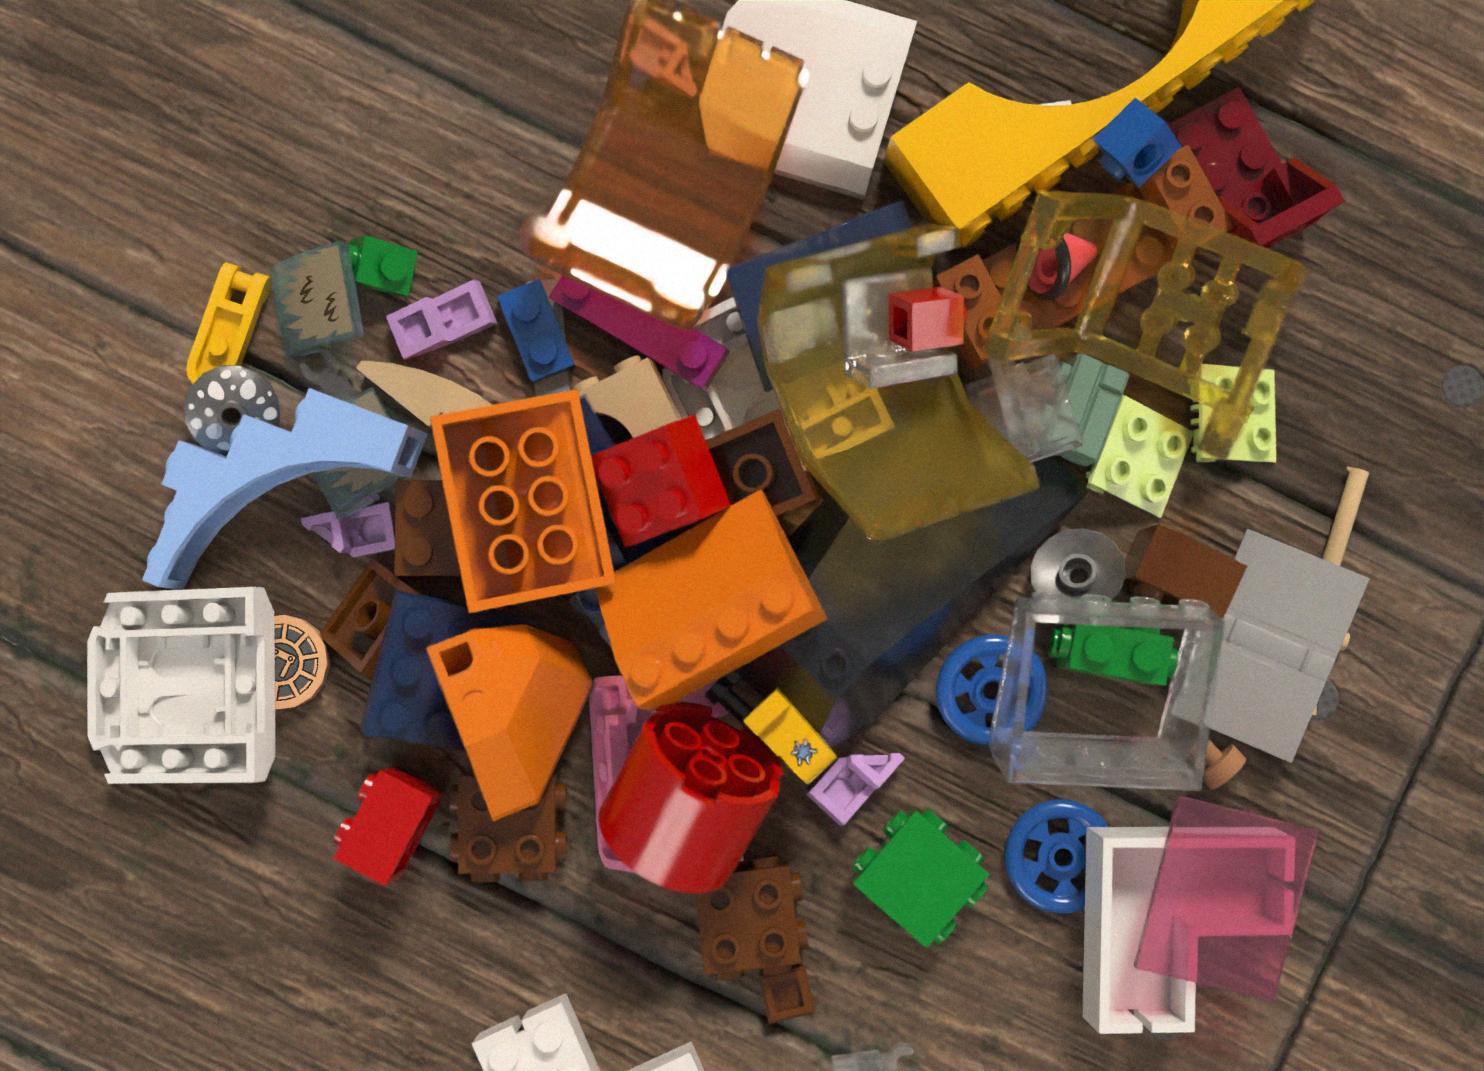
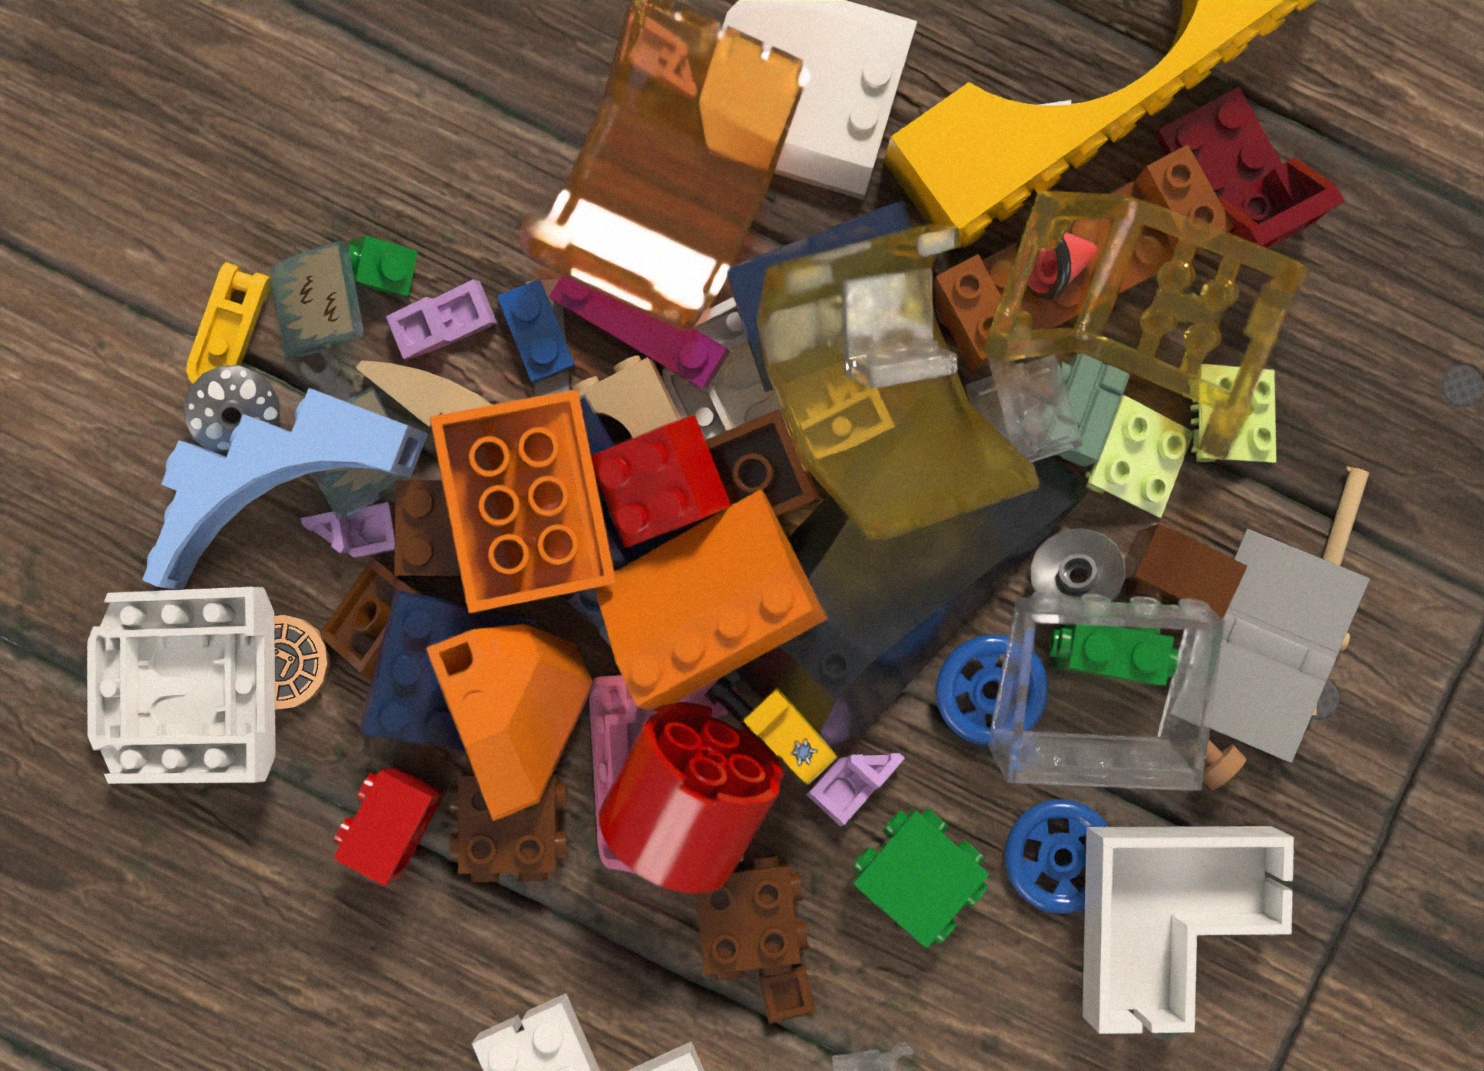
(926, 318): brick -> none
(1136, 144): blue brick -> none
(1225, 898): clear pink piece -> none

